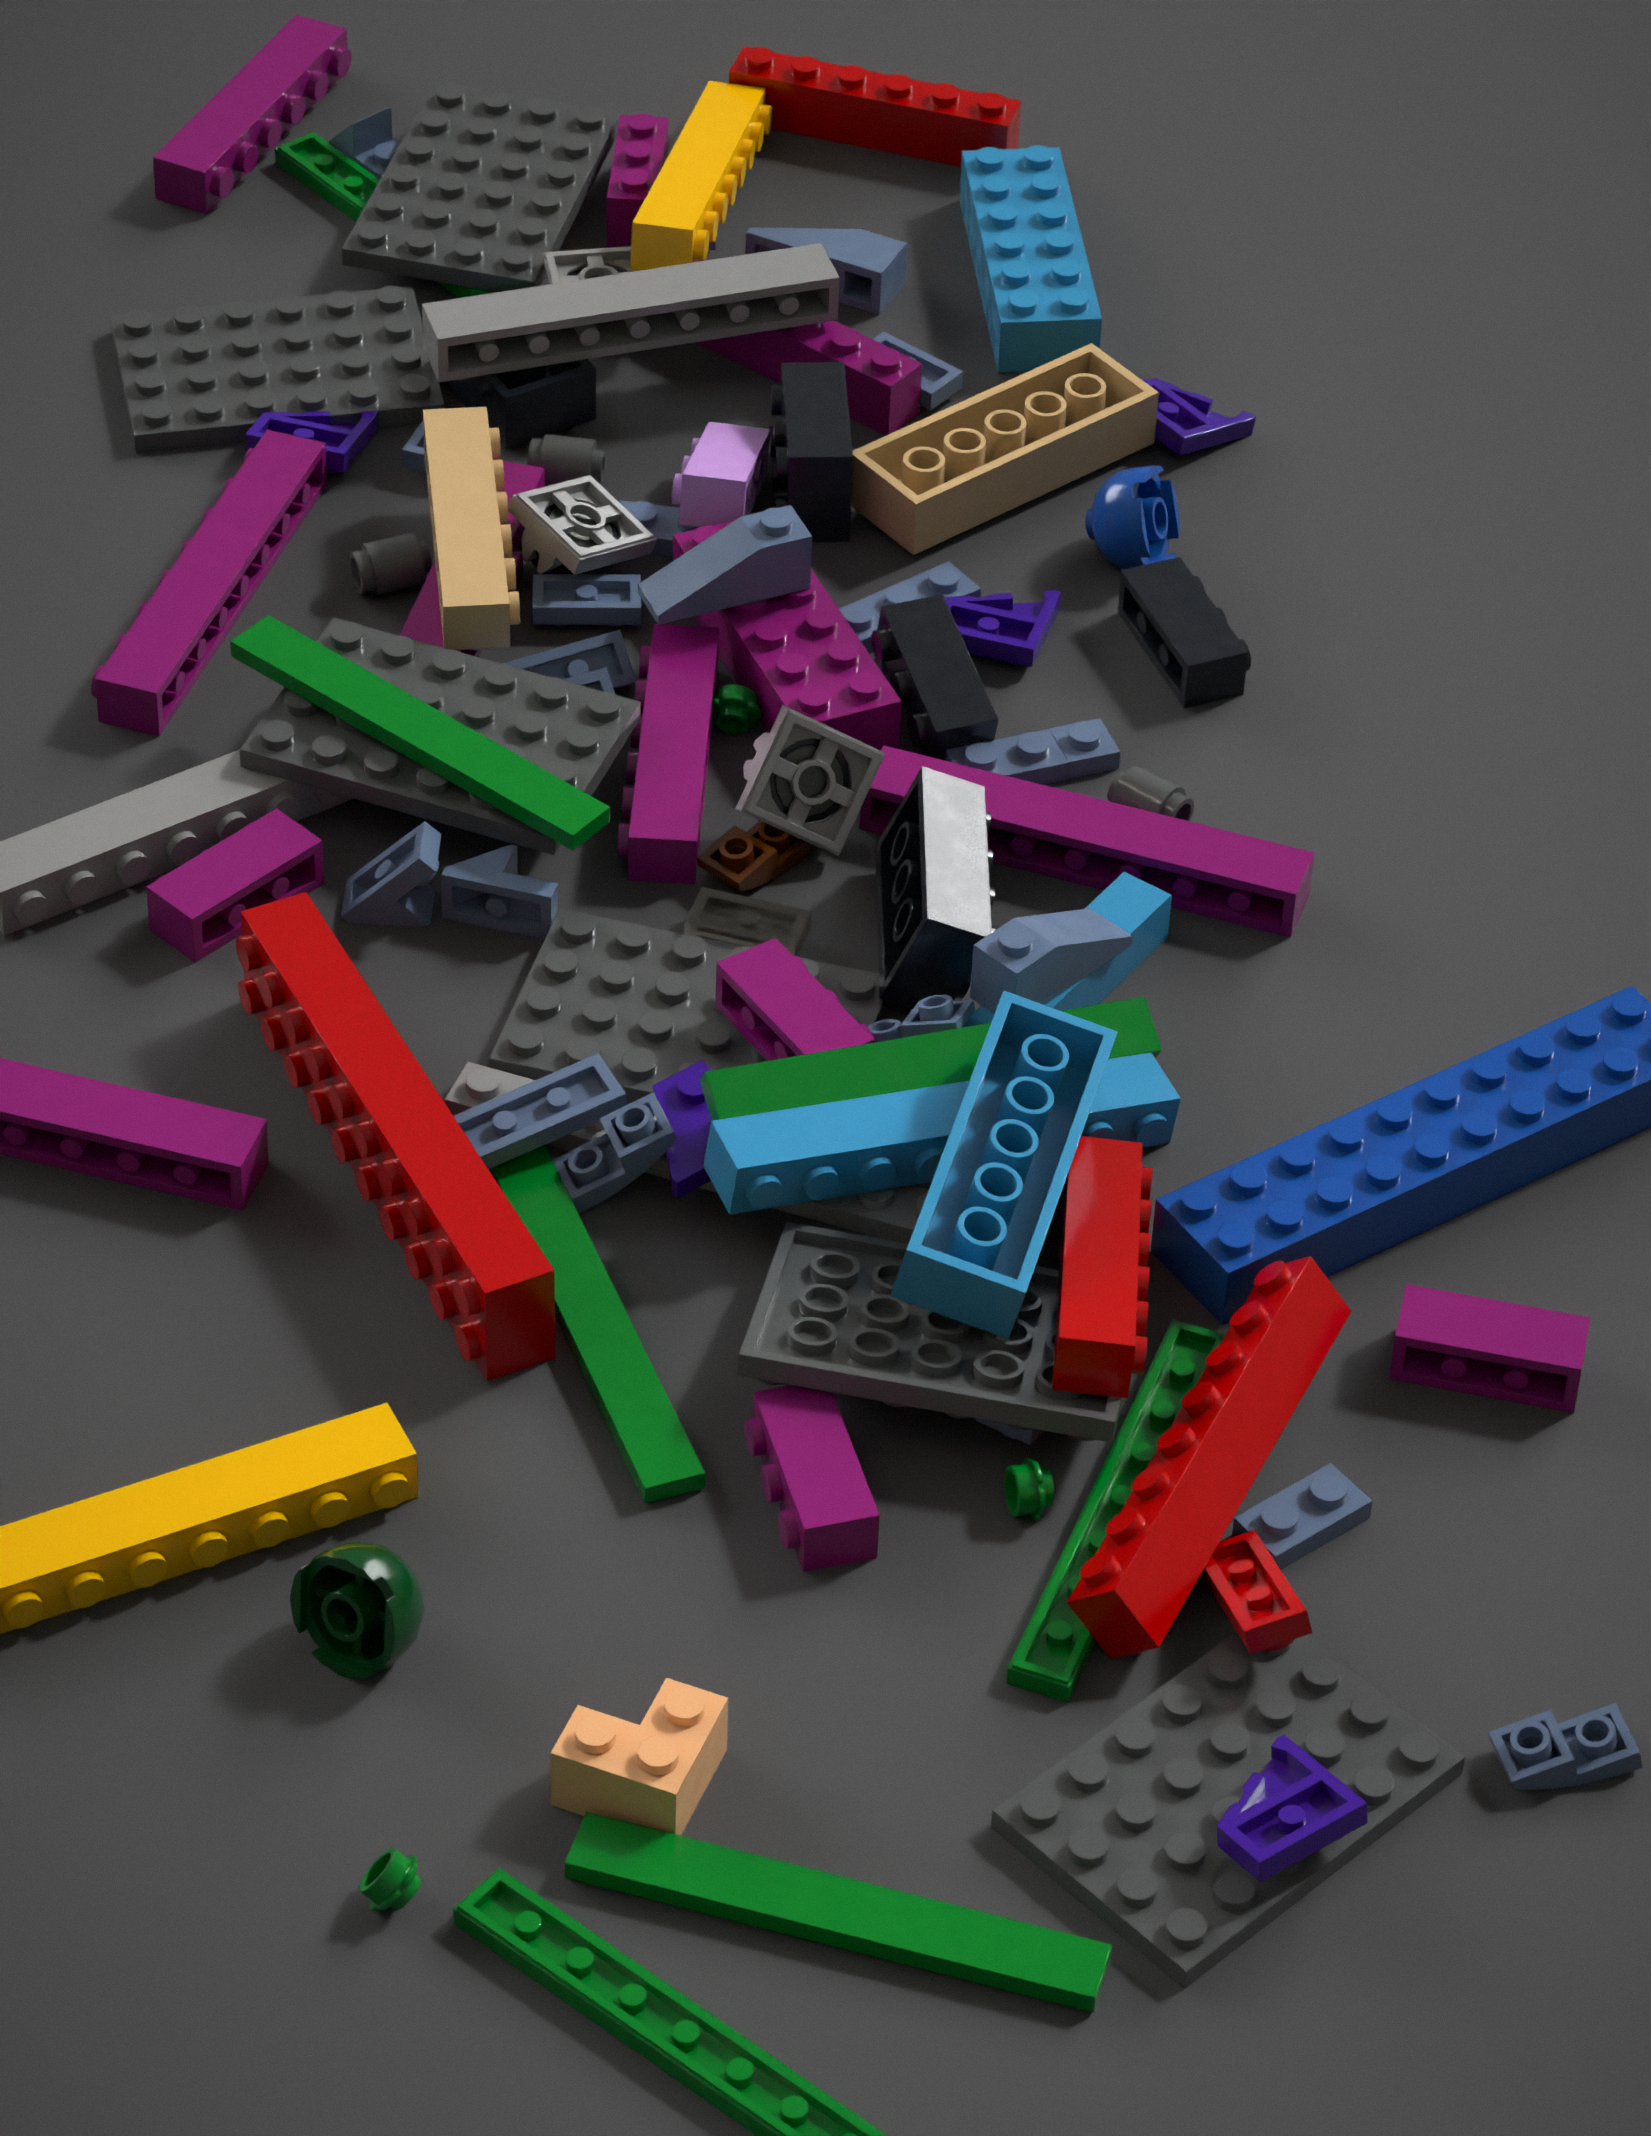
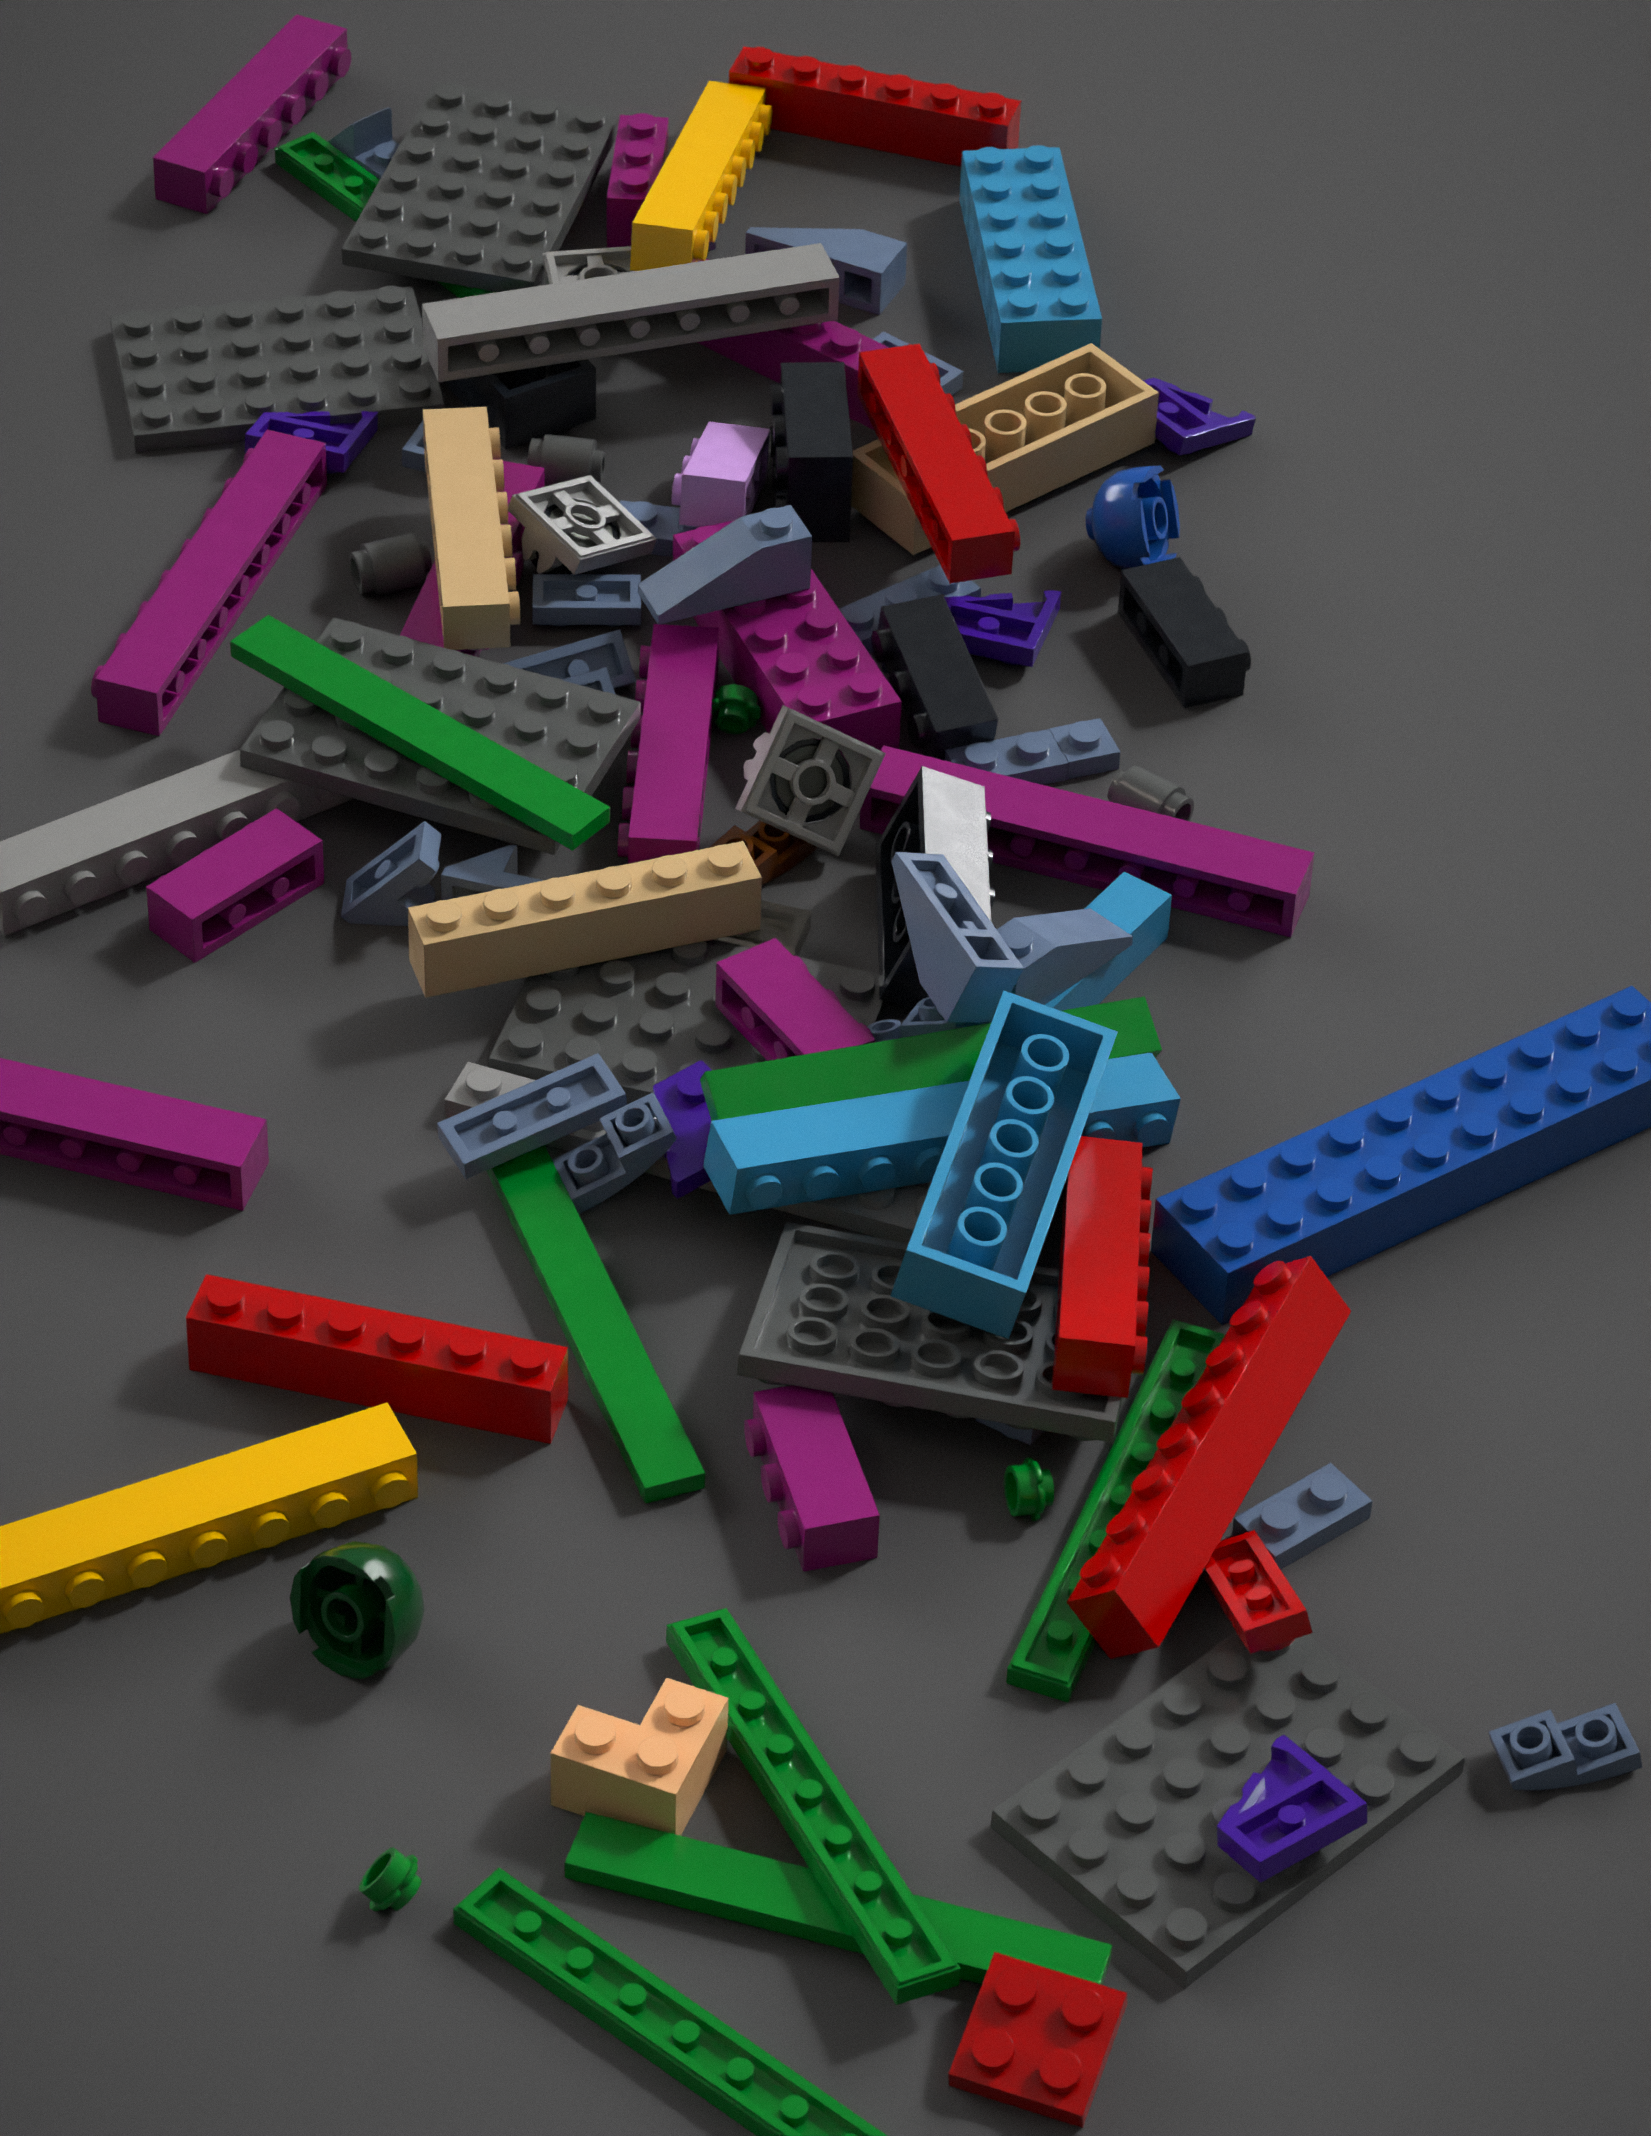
(378, 1358): none -> red brick
(397, 1138): red brick -> none
(584, 918): none -> tan brick
(815, 1810): none -> green tile
(937, 464): none -> red brick
(952, 940): none -> sand blue slope
(1038, 2039): none -> red plate
(1489, 1348): magenta brick -> none

